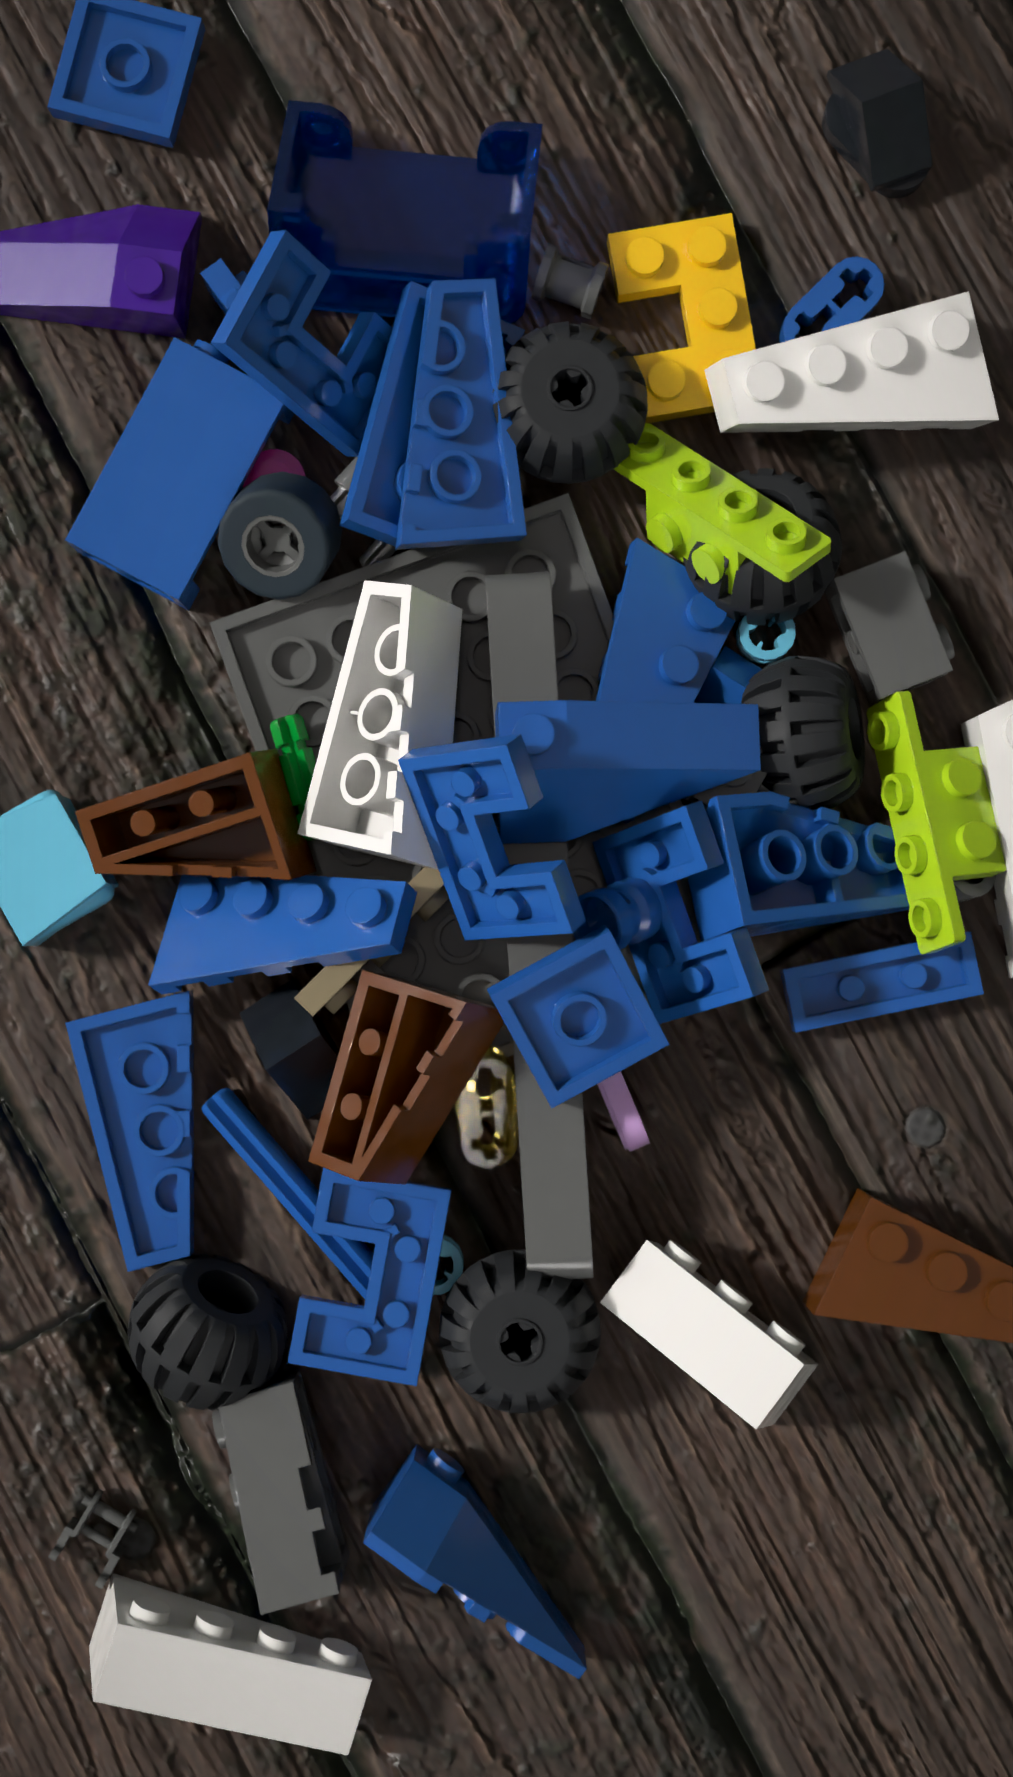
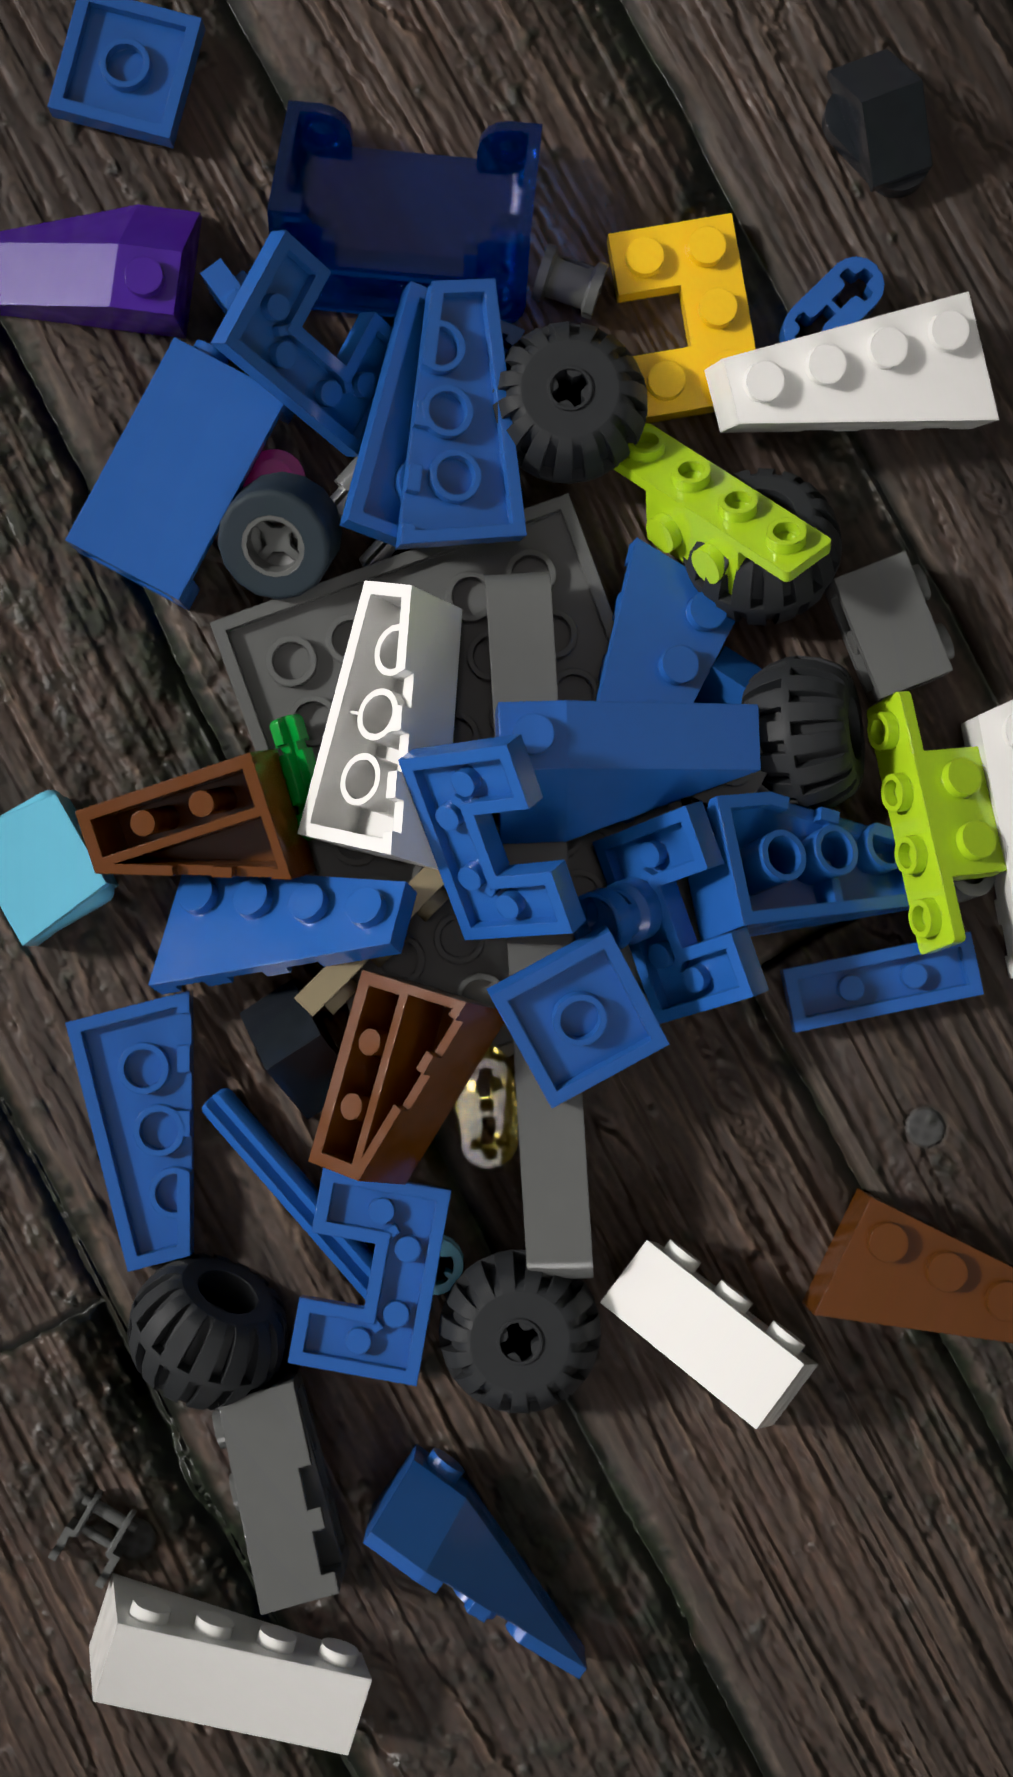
(623, 1112): lavender tile -> none
(755, 653): medium azure bush -> none

